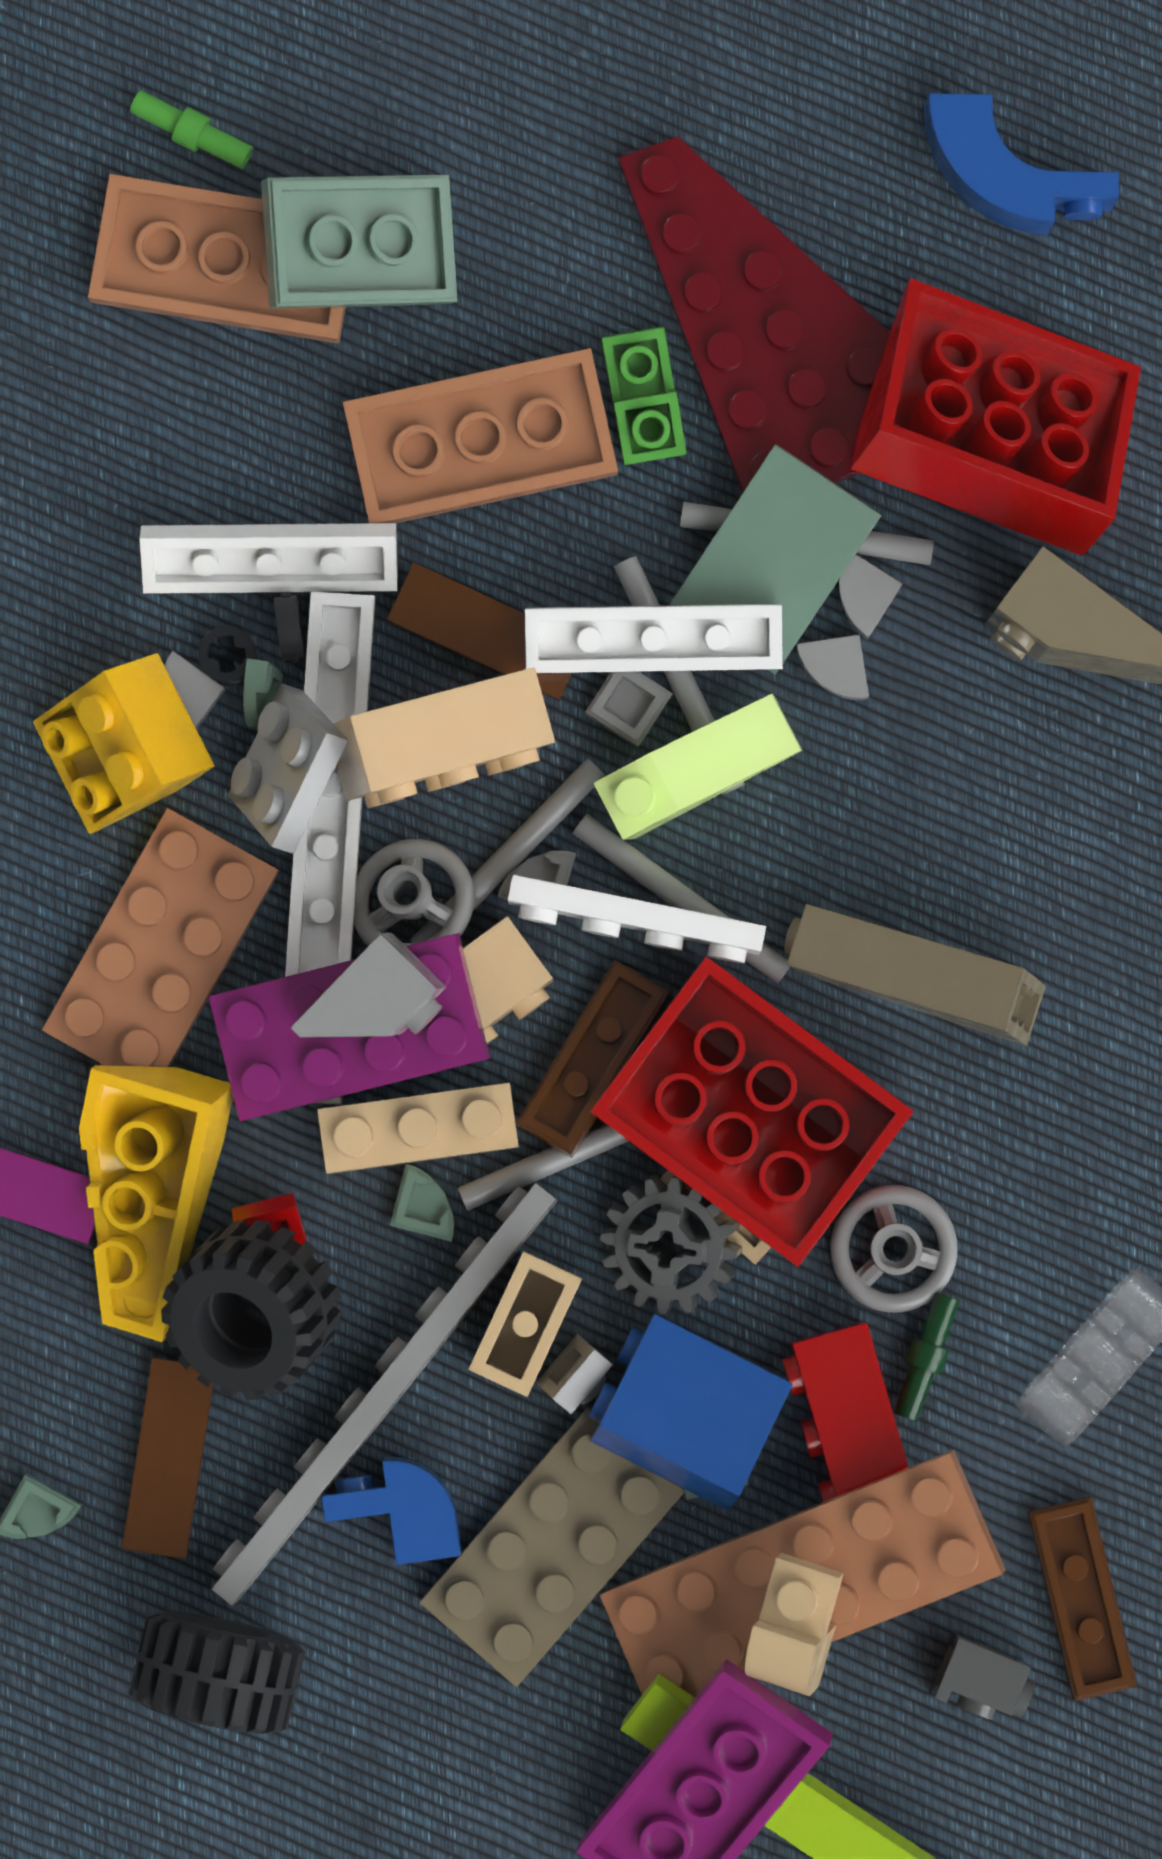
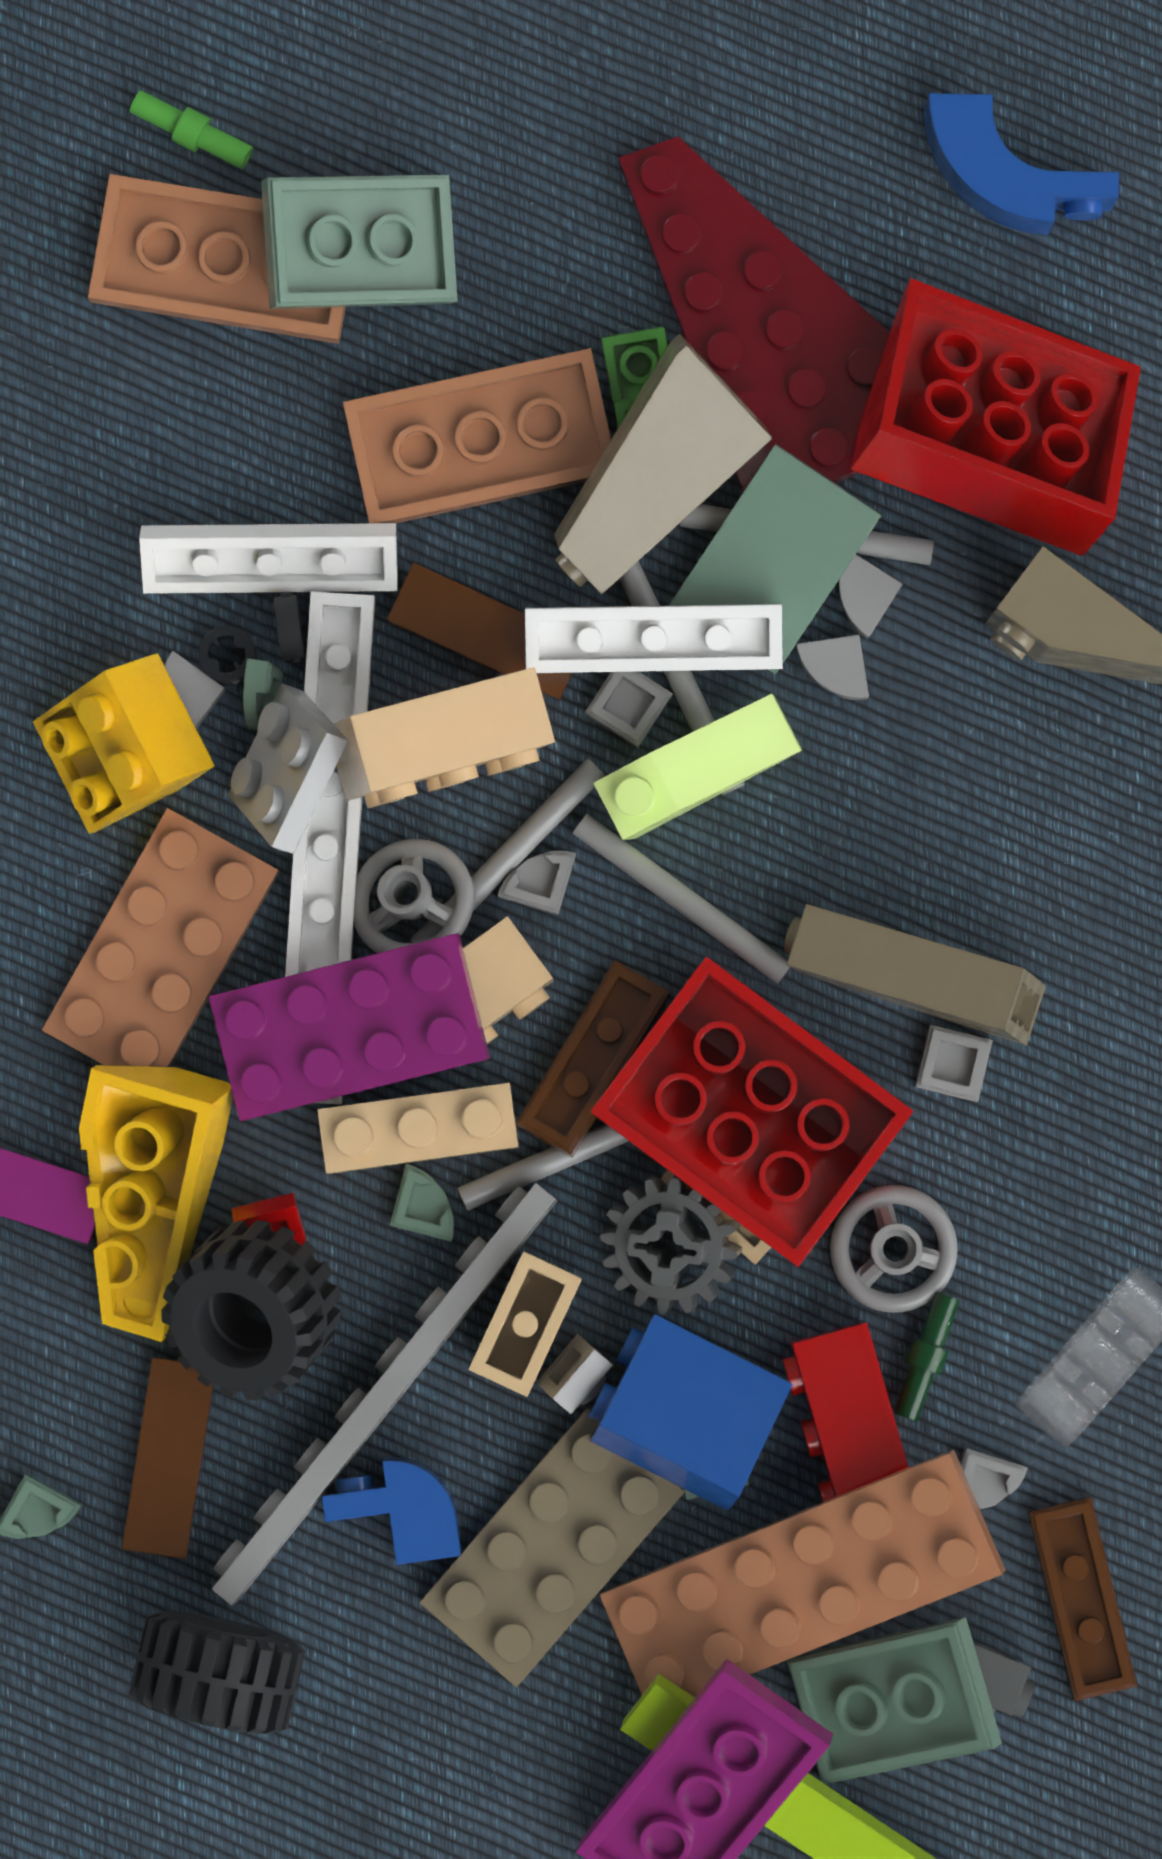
(376, 995): light grey slope -> none
(660, 465): none -> slope
(663, 924): white plate -> none
(794, 1625): tan brick -> none
(896, 1700): none -> sand green tile
(953, 1063): none -> light grey tile
(990, 1477): none -> light grey tile

